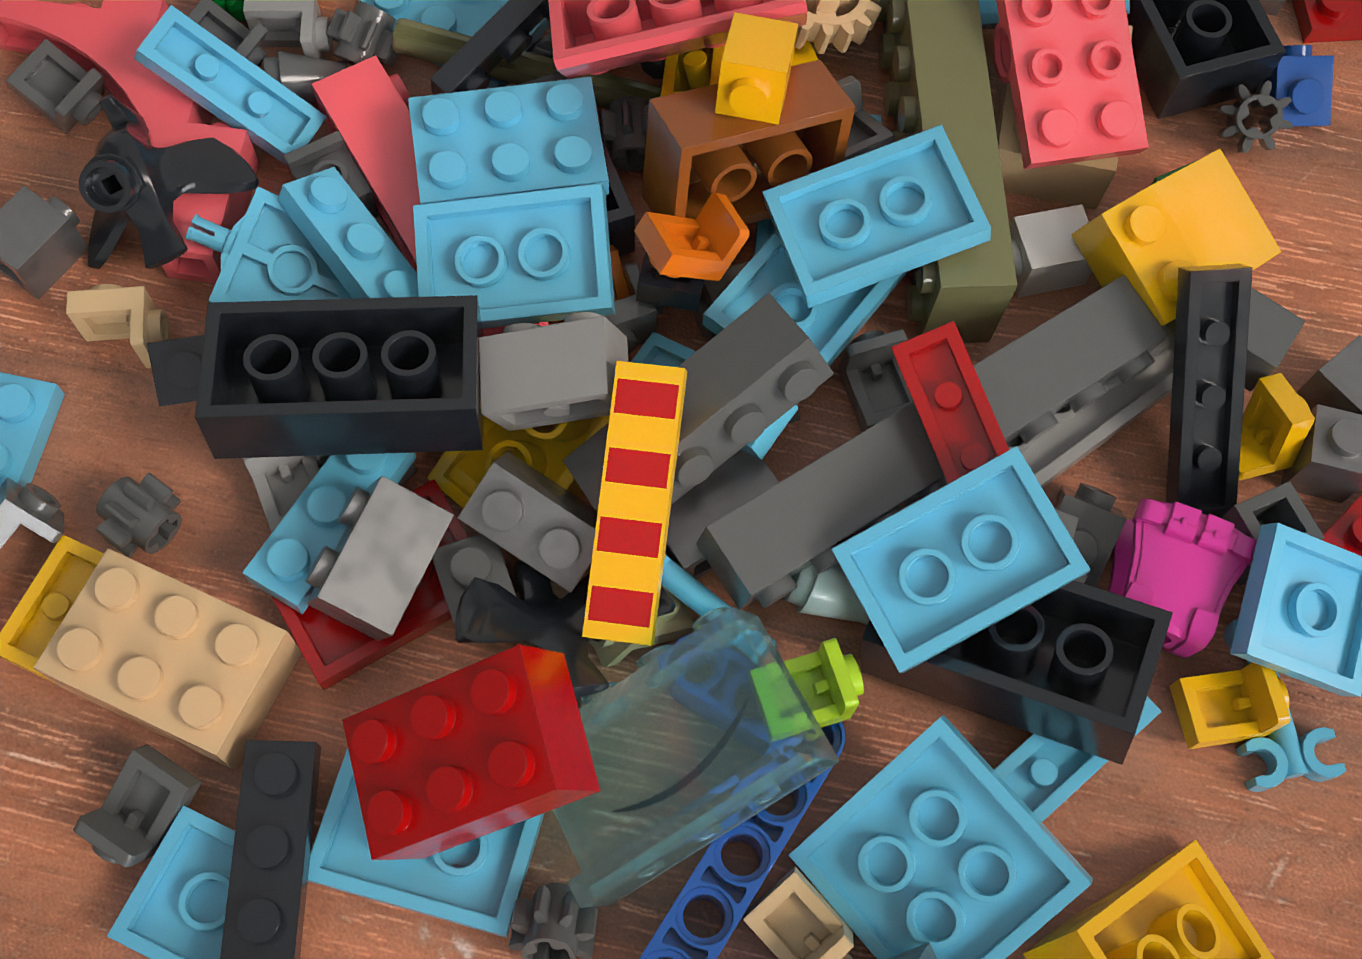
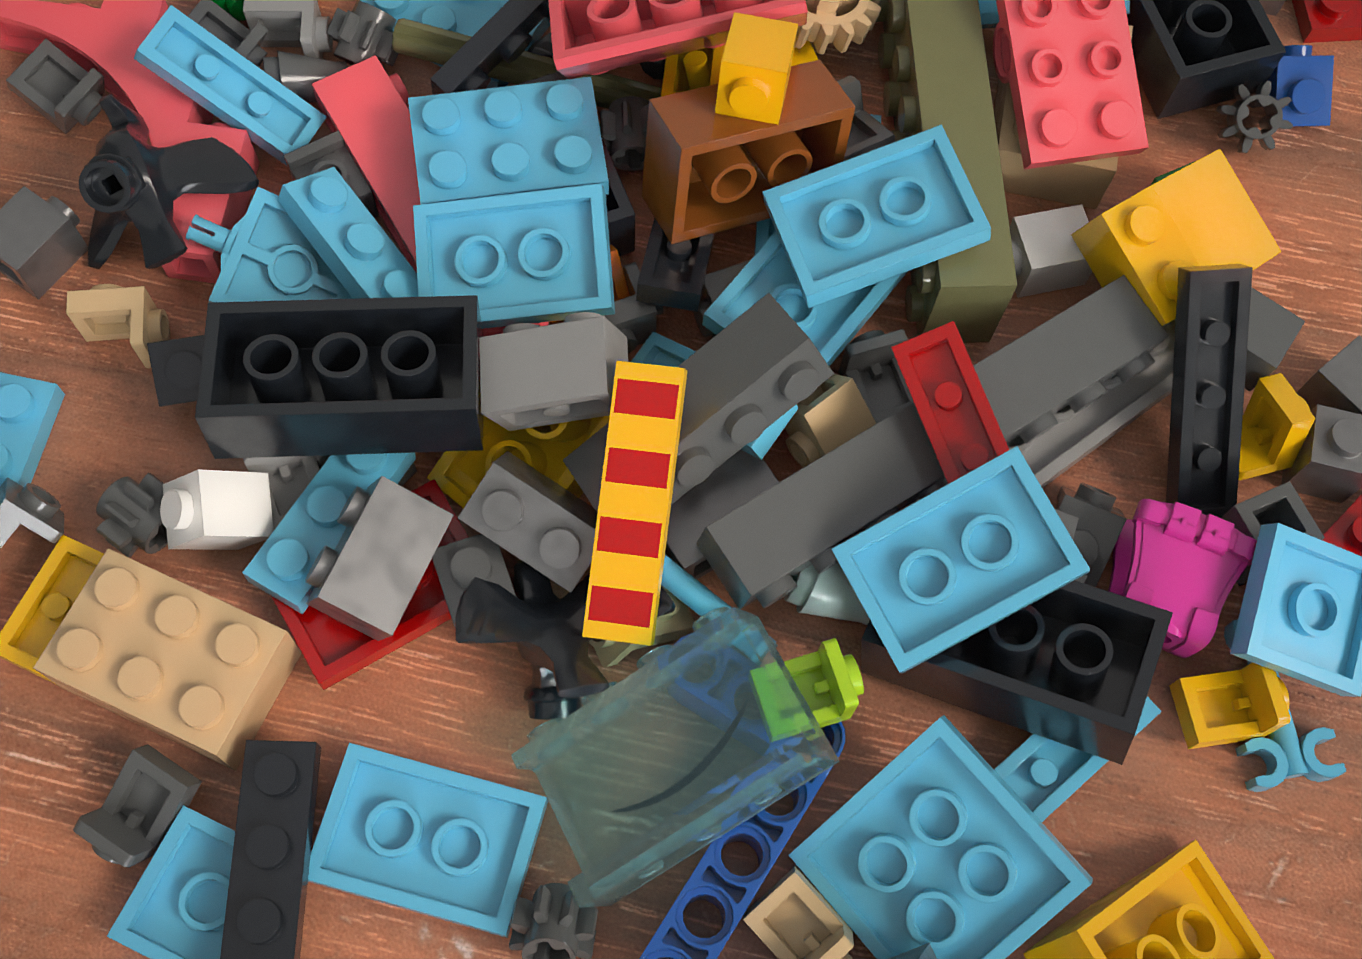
(217, 510): none -> white brick
(469, 754): red brick -> none
(692, 246): orange bracket -> none
(827, 419): none -> tan brick

